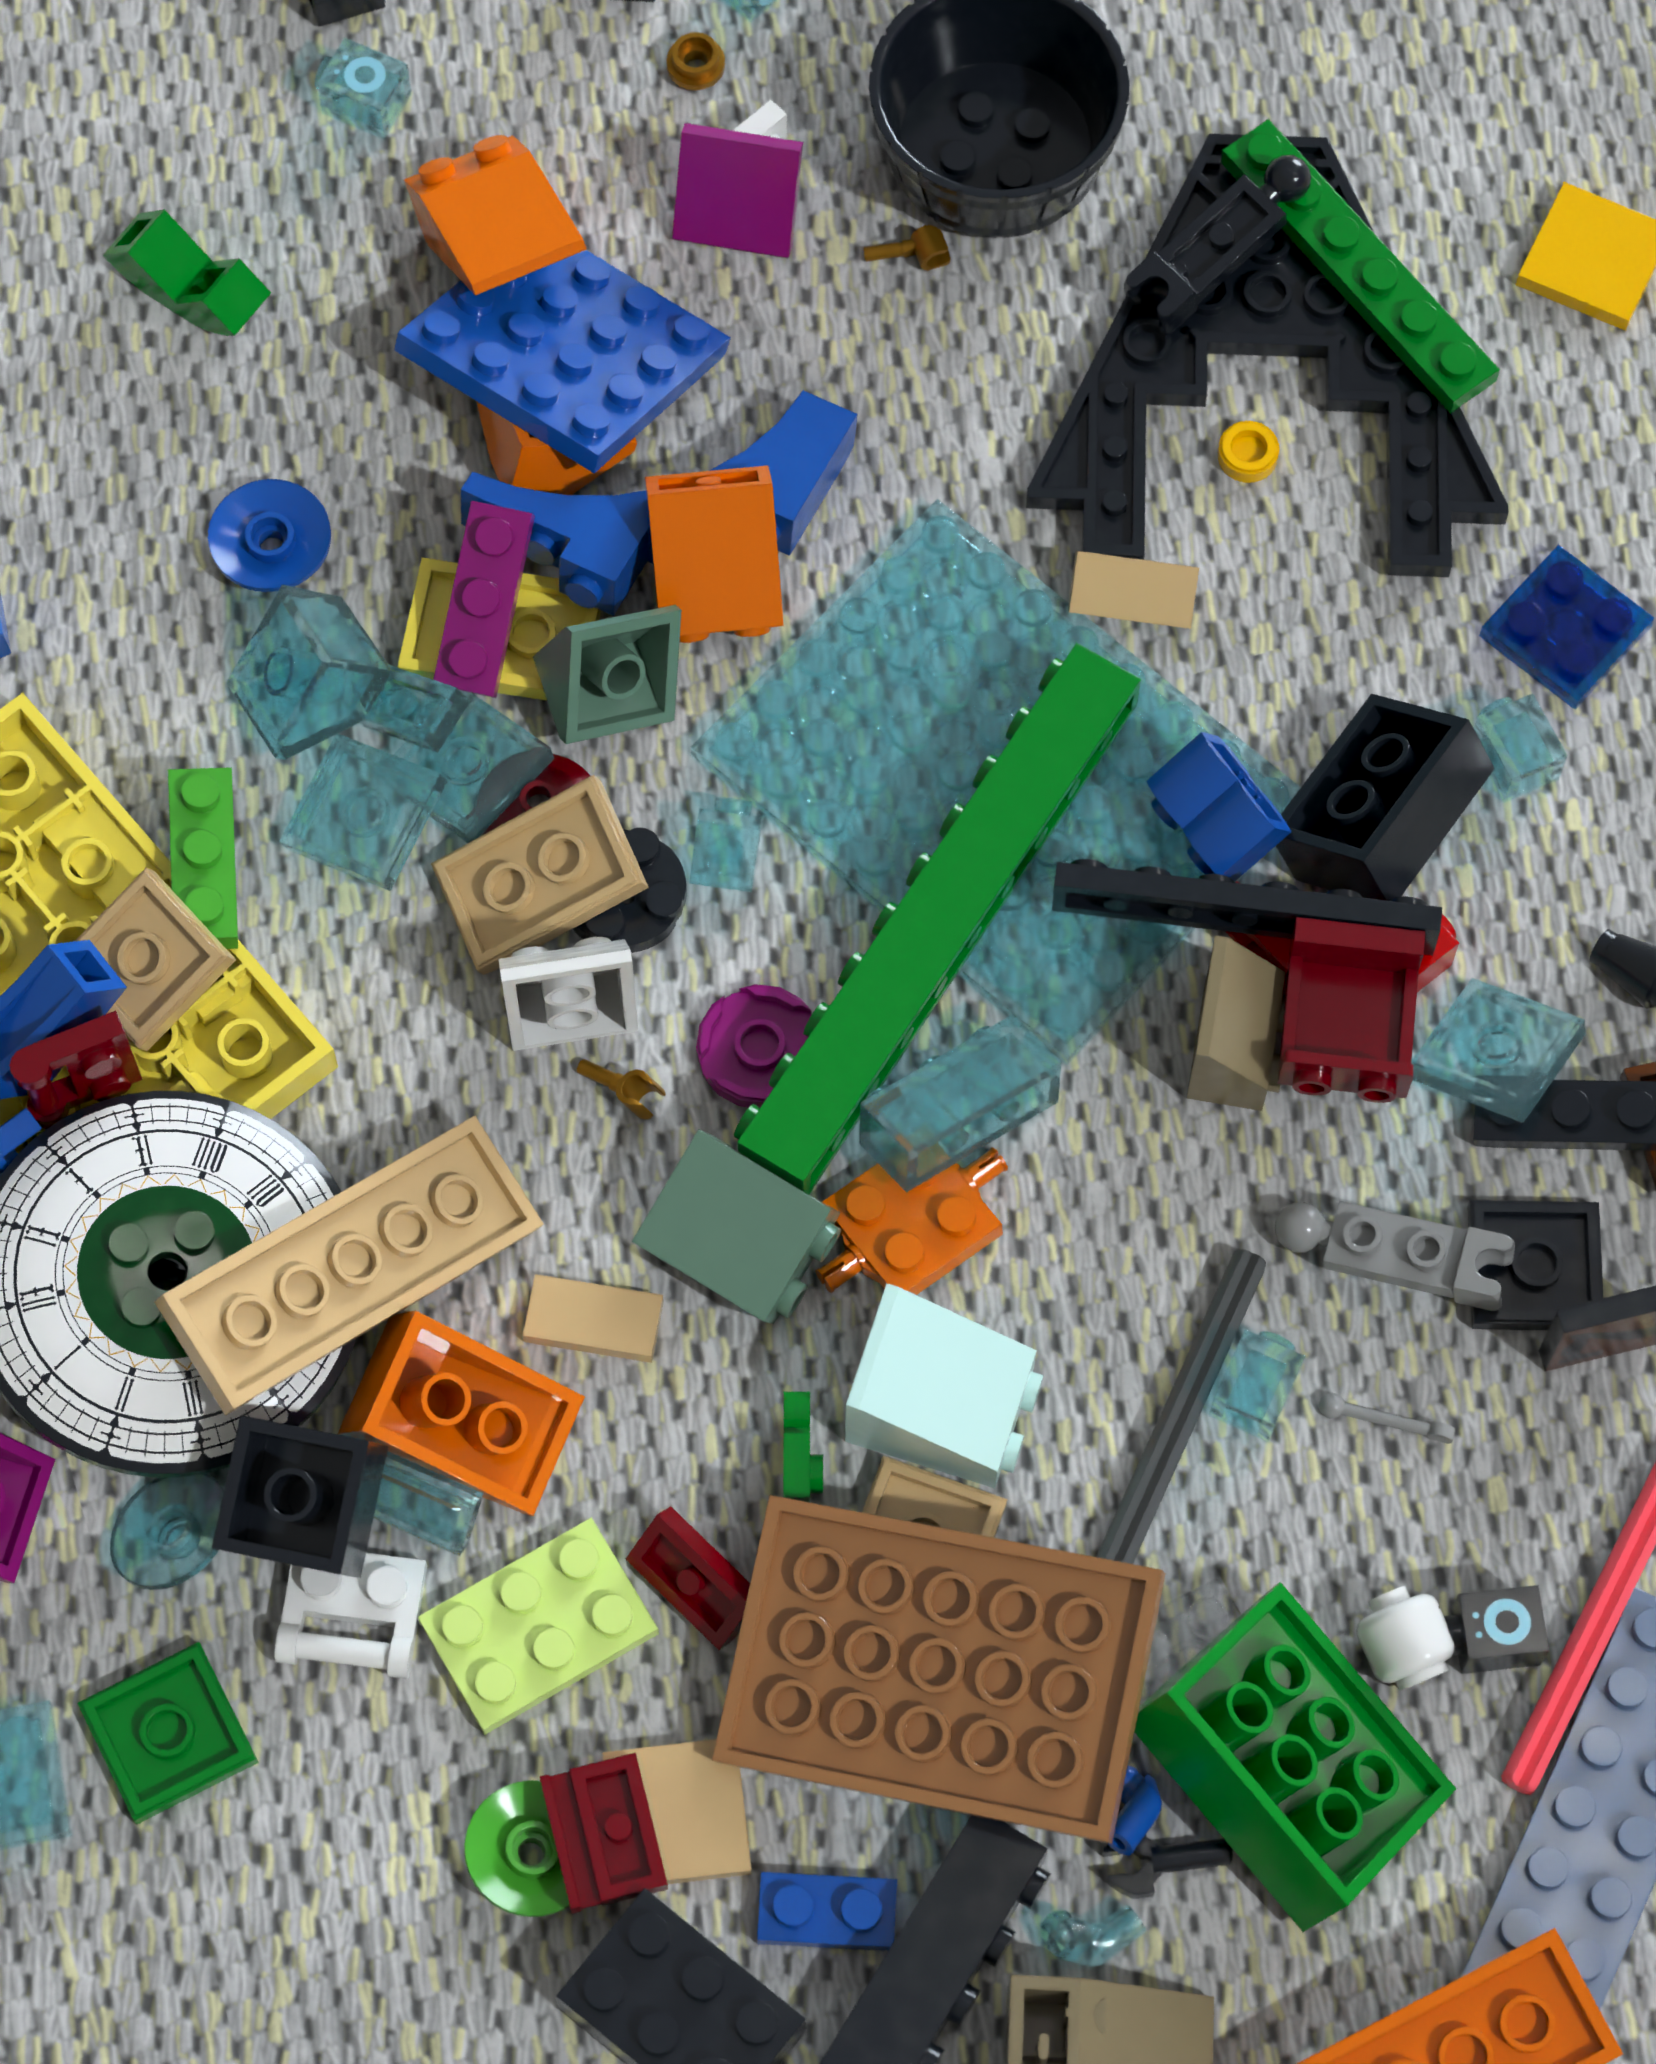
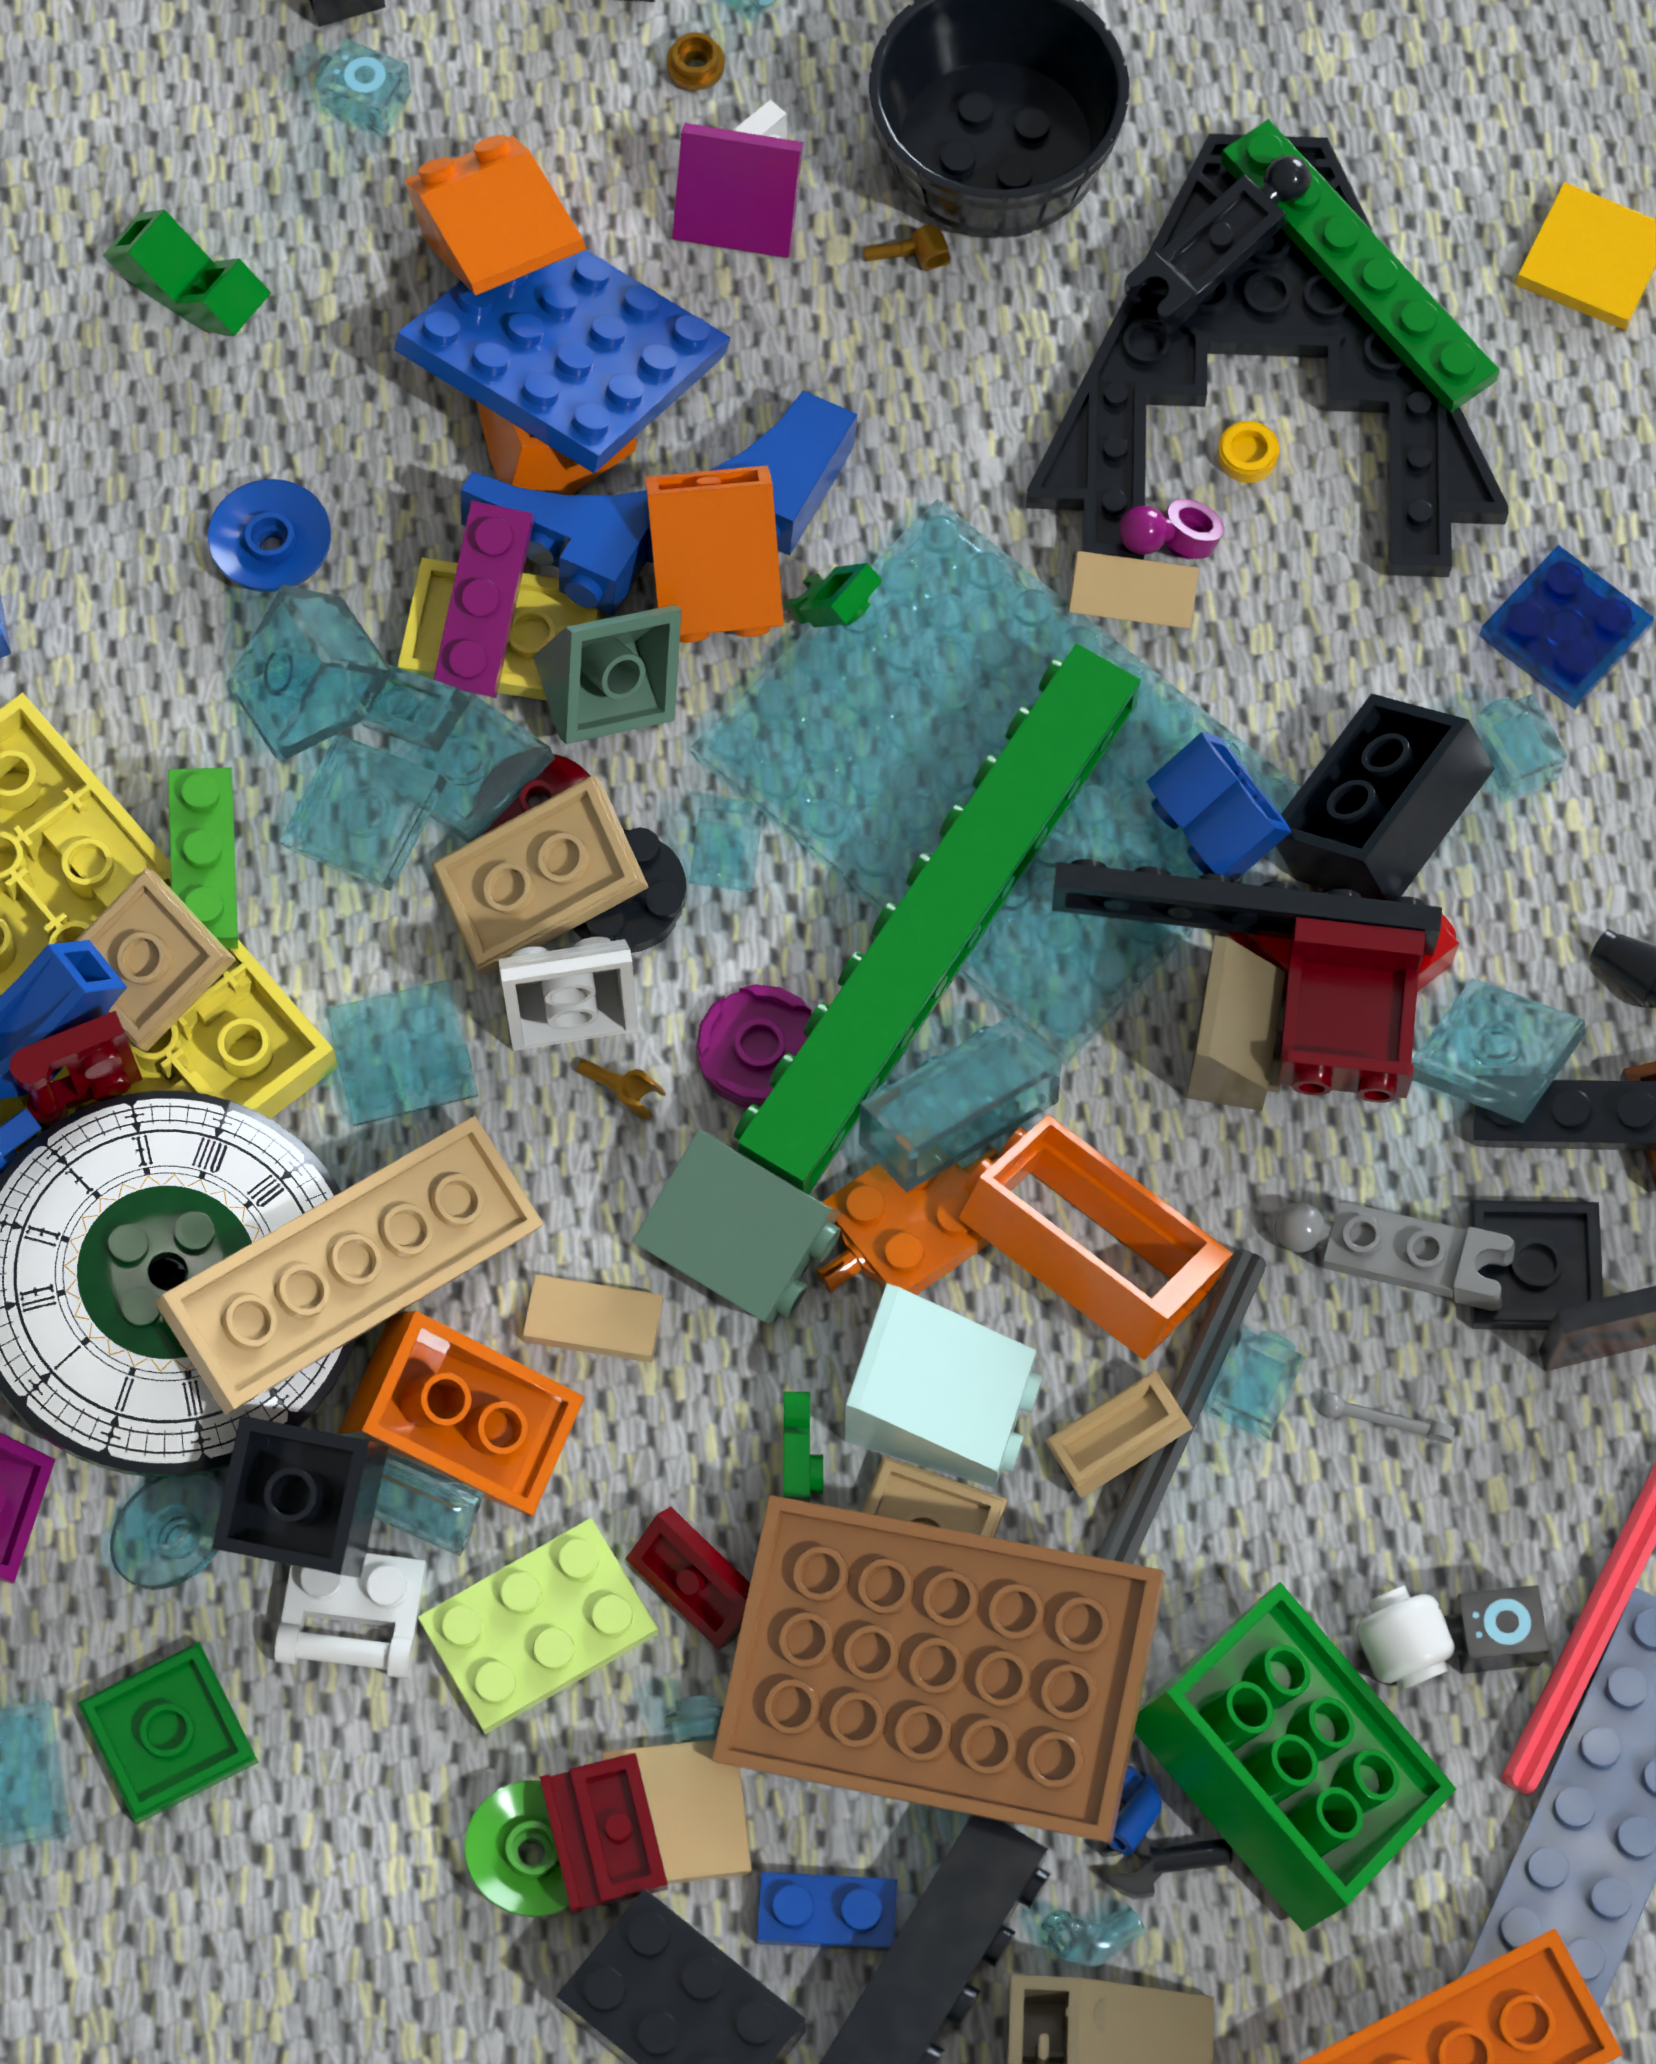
(401, 1052): none -> clear light blue hinge
(694, 1719): none -> clear light blue plate
(837, 598): none -> green plate
(1115, 1203): none -> orange window
(1118, 1434): none -> tan tile
(1186, 529): none -> magenta plate

